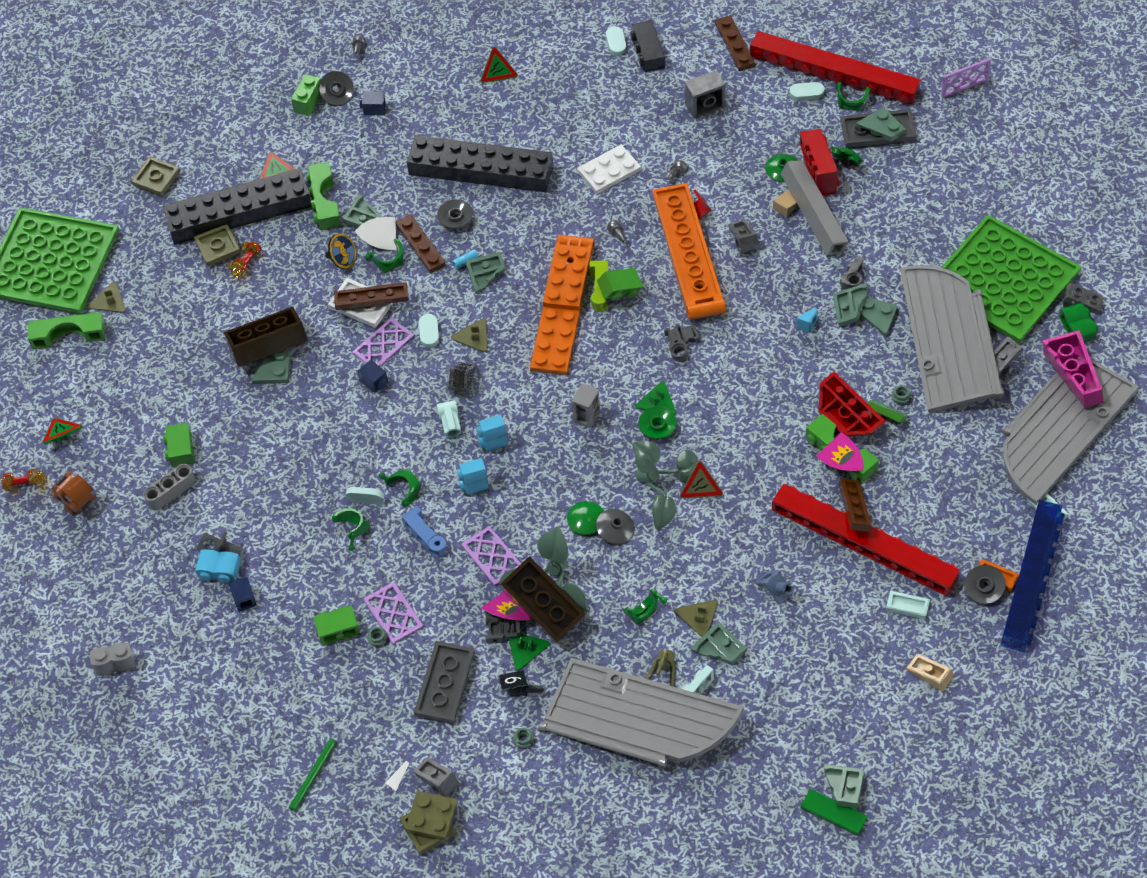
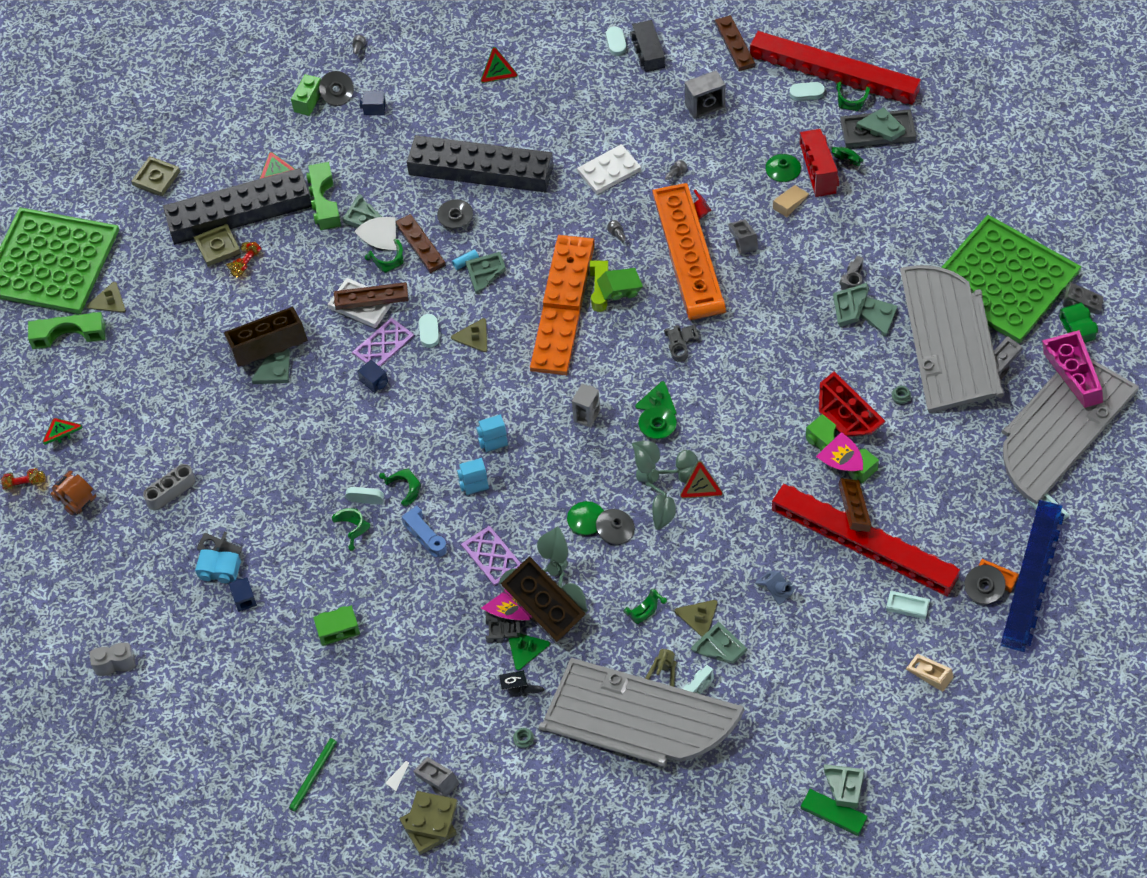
(179, 444): bright green brick -> none
(341, 251): shield -> none
(374, 632): sand green plate -> none
(386, 626): lavender window -> none
(444, 682): dark grey plate -> none
(449, 415): light aqua piece -> none
(461, 377): clear smoke slope -> none
(807, 320): medium azure slope -> none
(814, 207): light grey brick -> none
(887, 411): bright green tile -> none
(959, 73): lavender window -> none

